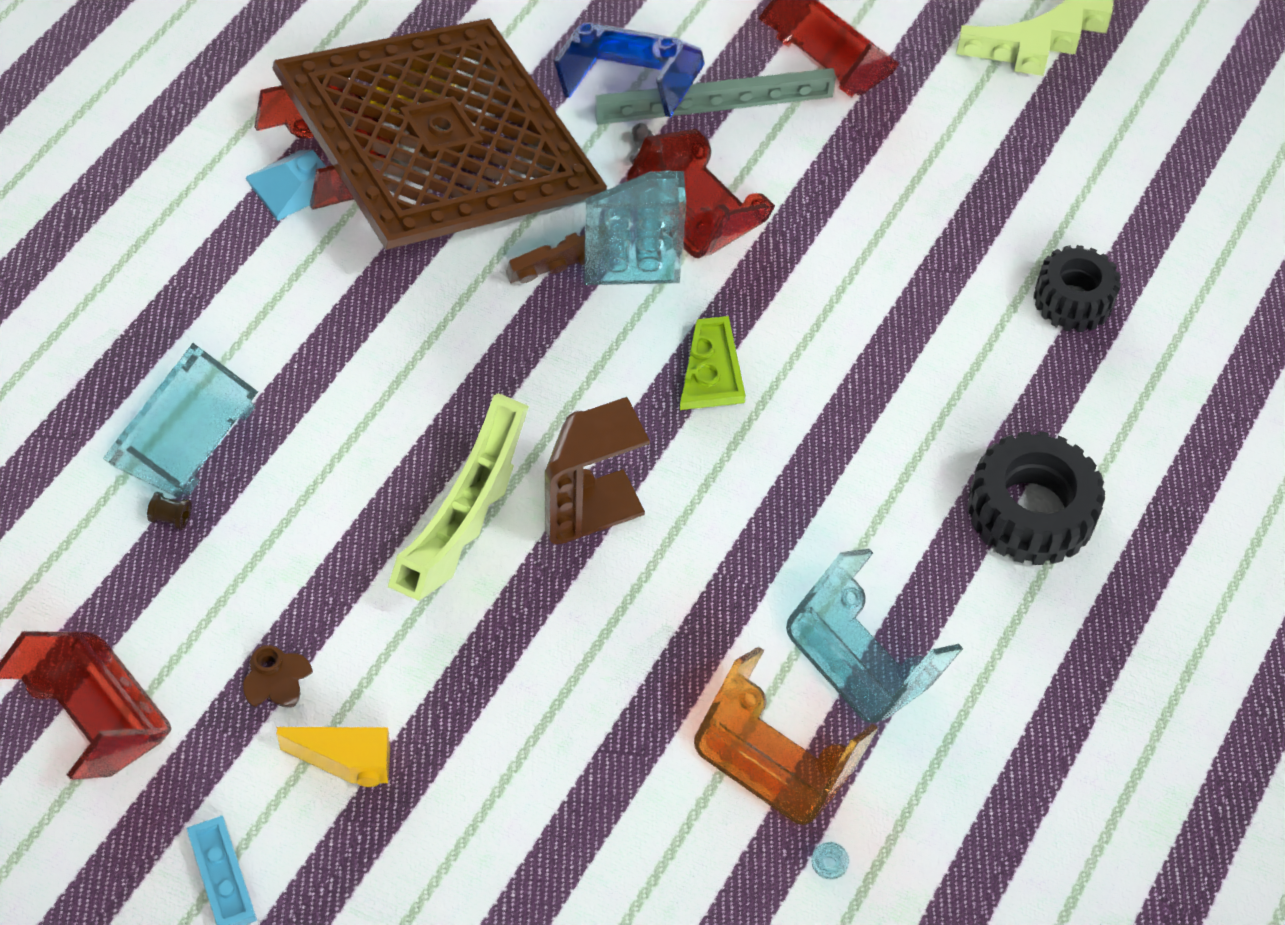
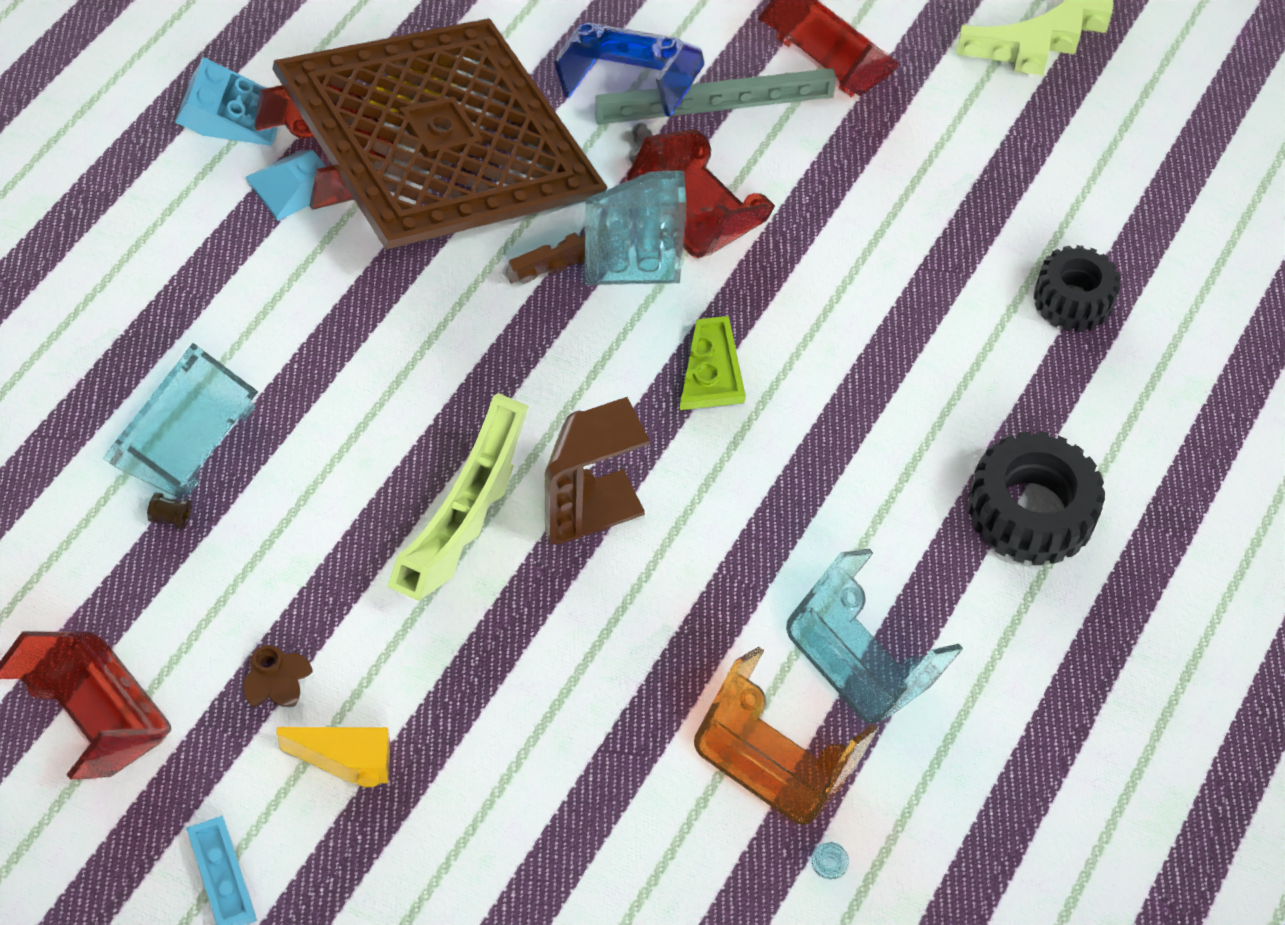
(222, 105): none -> medium azure slope

